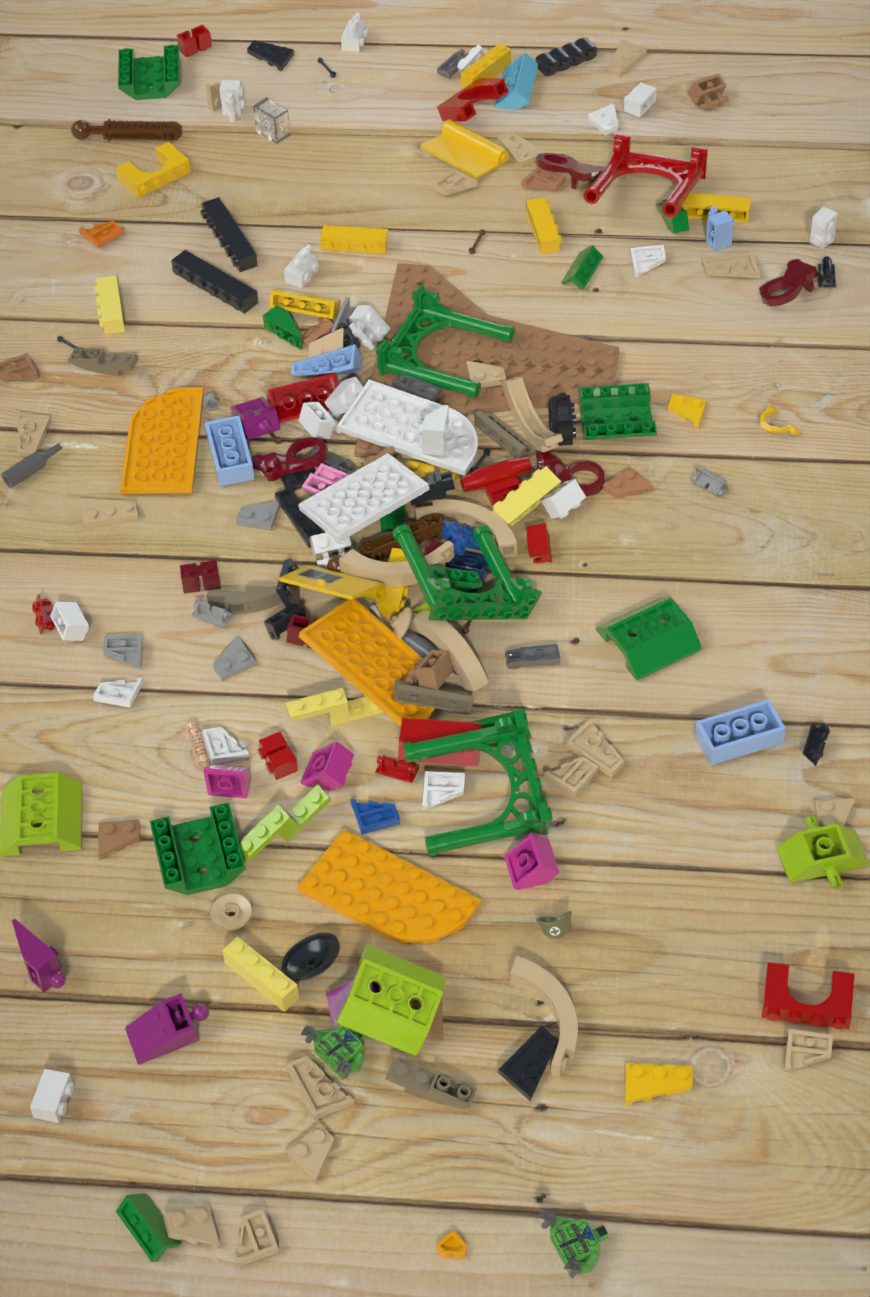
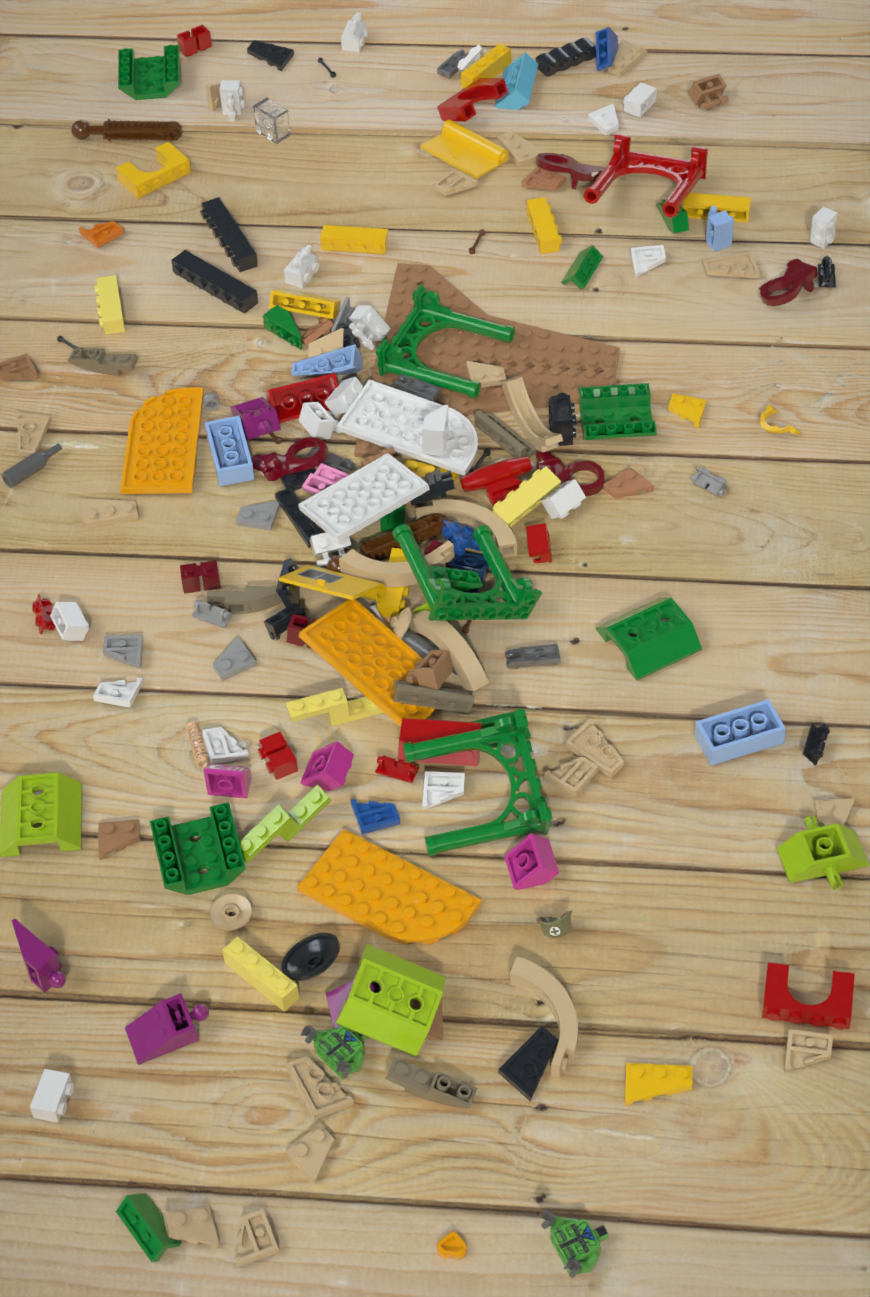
(606, 48): none -> blue slope

